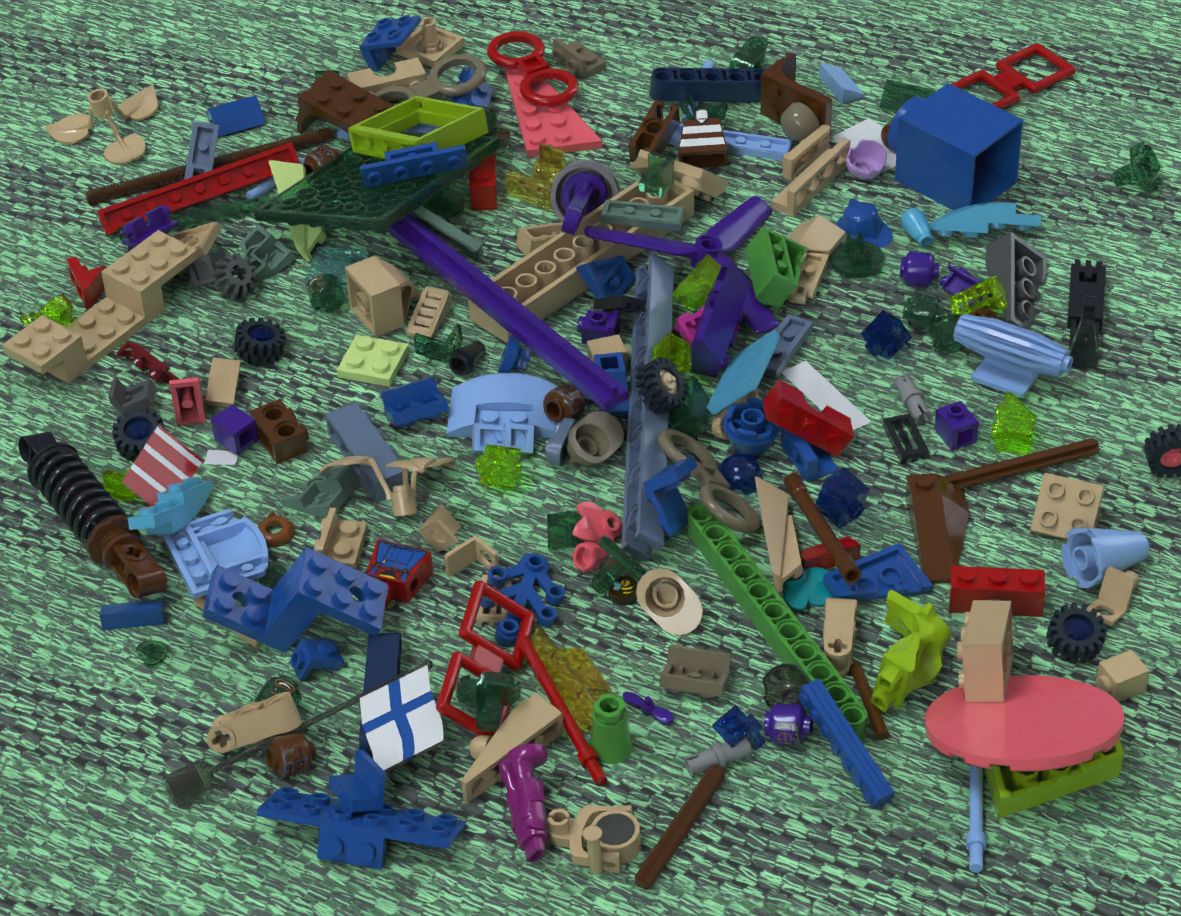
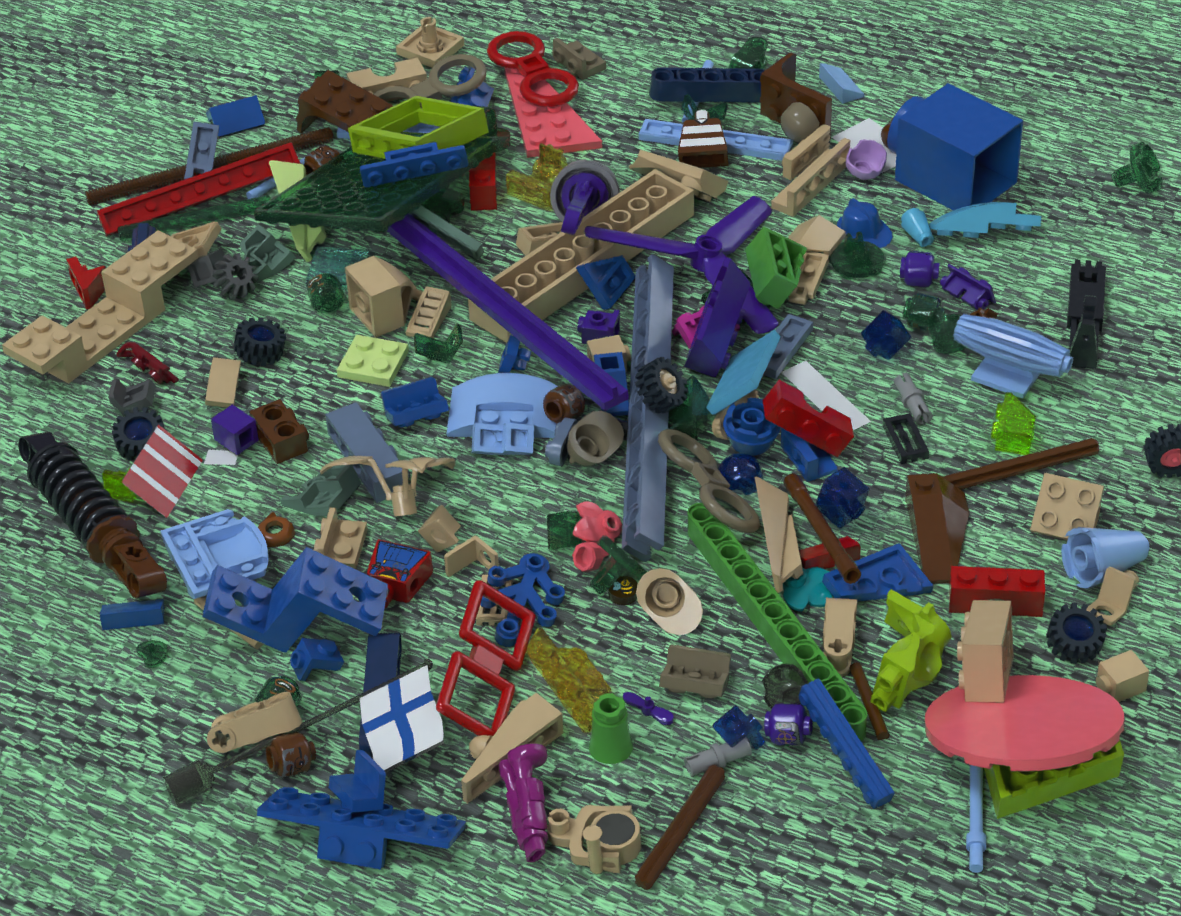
(57, 309): clear neon green piece -> none
(76, 126): tan plant -> none
(138, 230): dark purple hinge -> none
(174, 507): medium azure slope -> none
(188, 401): coral slope -> none
(272, 576): clear green piece -> none
(385, 38): blue bracket -> none
(464, 359): black cone -> none
(488, 696): clear green tile -> none
(499, 466): clear neon green brick -> none
(586, 754): red bar -> none
(623, 303): black tile -> none
(642, 215): sand green tile -> none
(654, 130): reddish brown piece -> none
(659, 174): clear green panel -> none
(664, 495): blue bracket -> none
(676, 350): clear neon green panel -> none
(698, 284): clear neon green slope -> none
(897, 93): clear green panel -> none
(956, 425): dark purple brick -> none
(982, 289): clear neon green slope -> none
(1012, 81): red bar -> none
(1022, 272): dark grey wedge -> none

